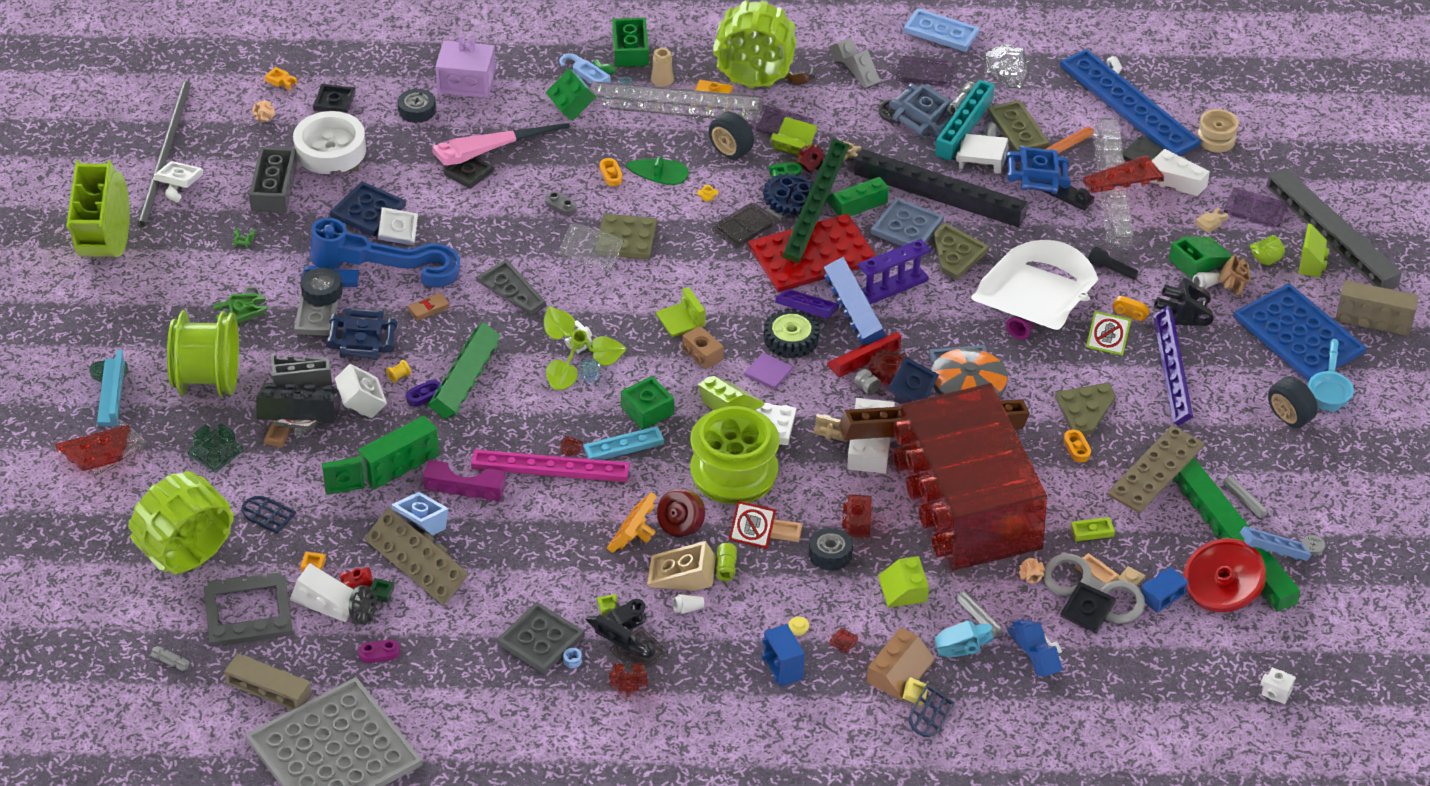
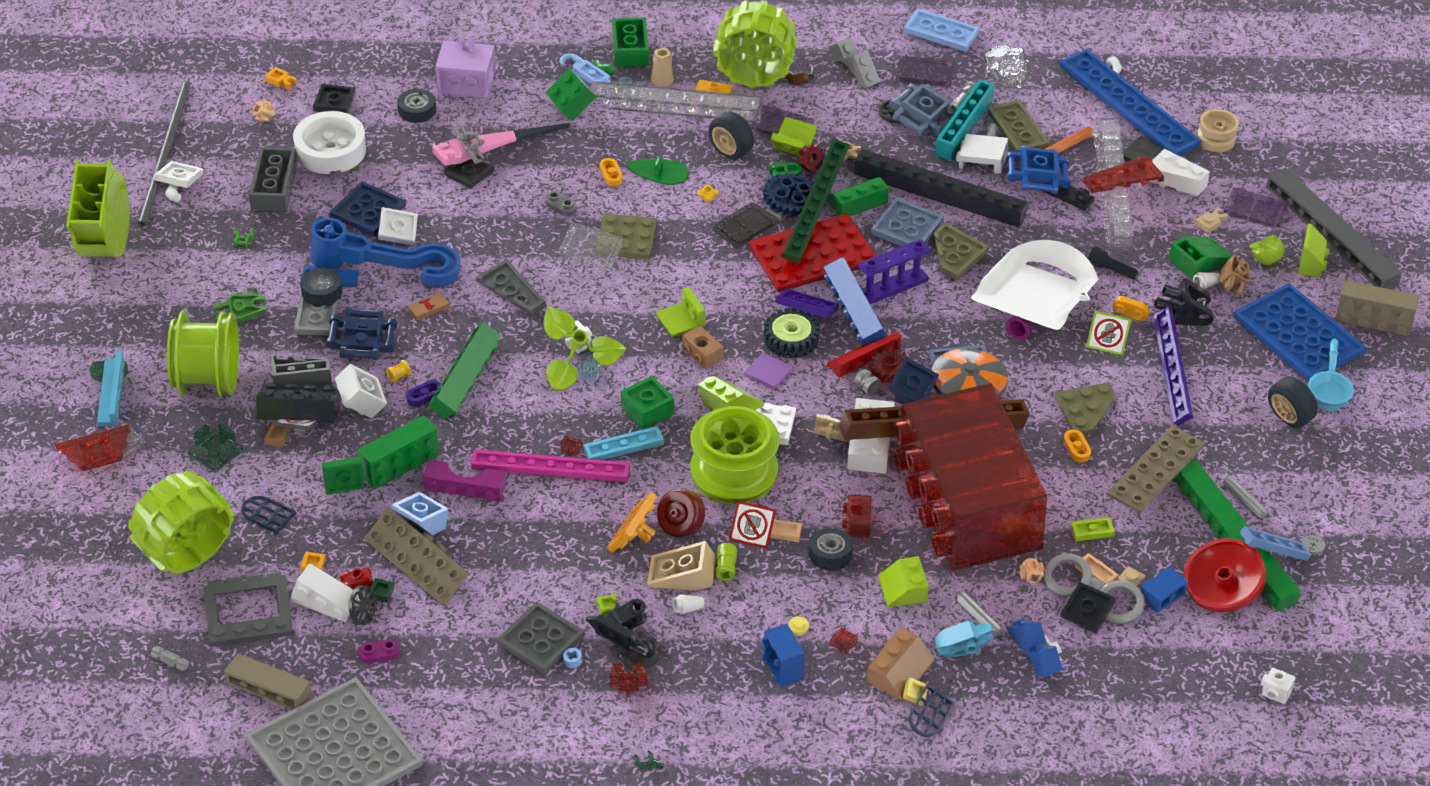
(473, 146): none -> light grey piece
(652, 763): none -> clear green piece

